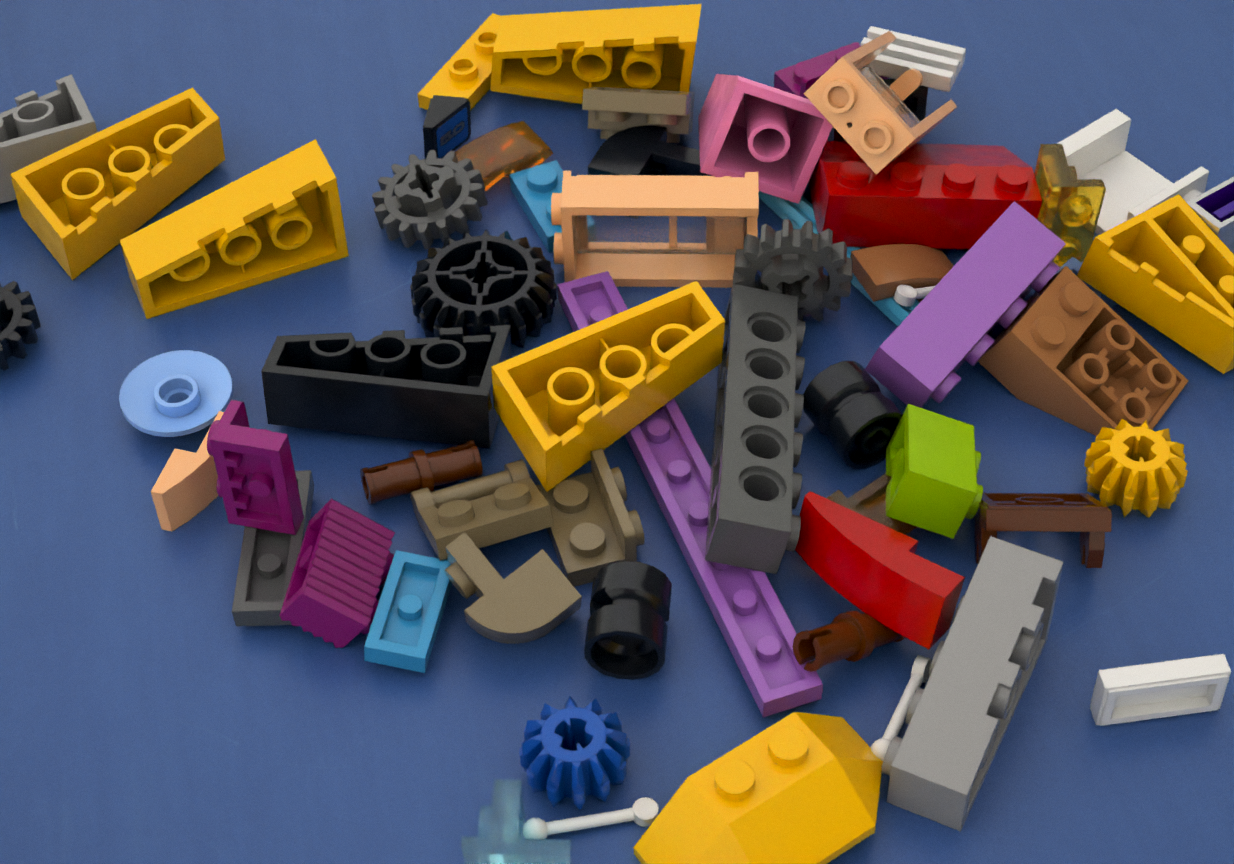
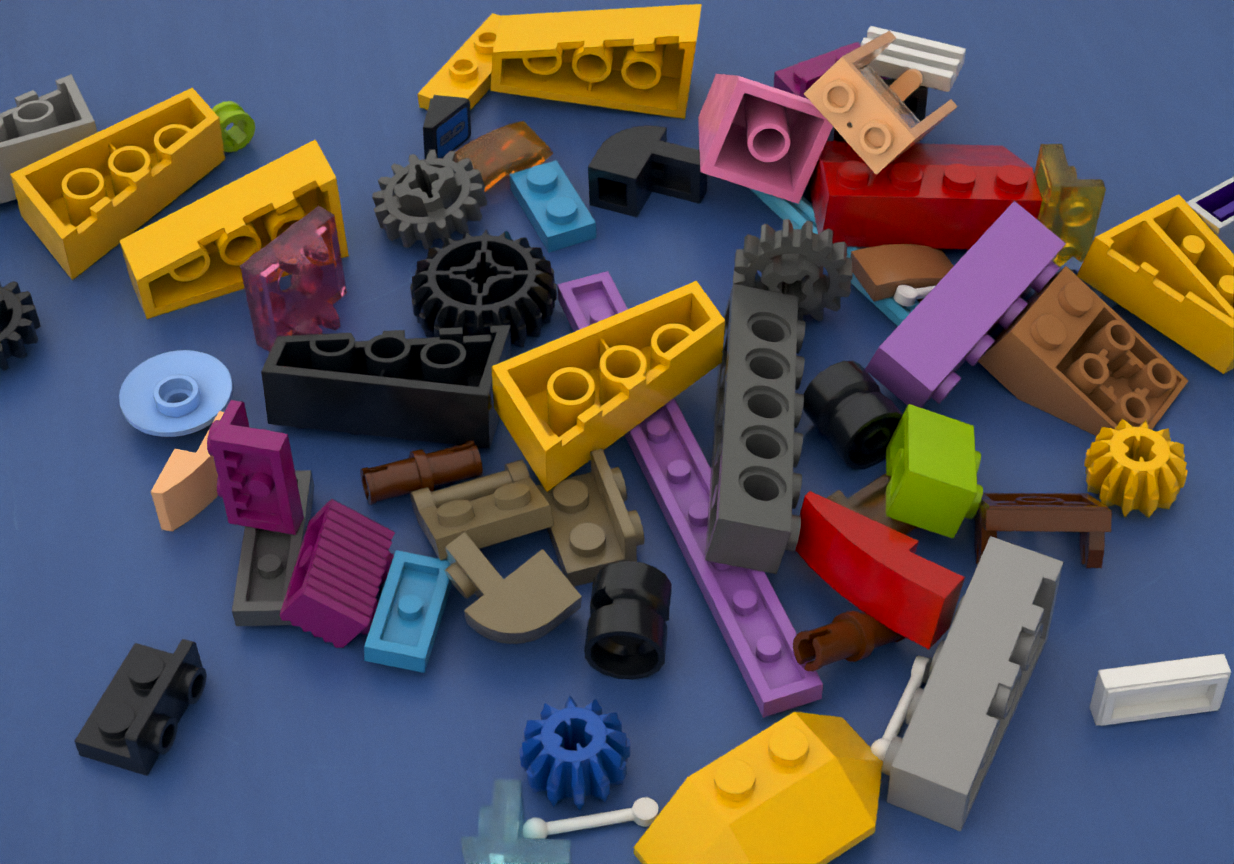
(143, 707): none -> black bracket
(243, 127): none -> lime bush
(314, 259): none -> clear pink piece
(623, 108): dark tan plate -> none
(654, 227): light nougat door -> none
(1129, 183): white panel -> none

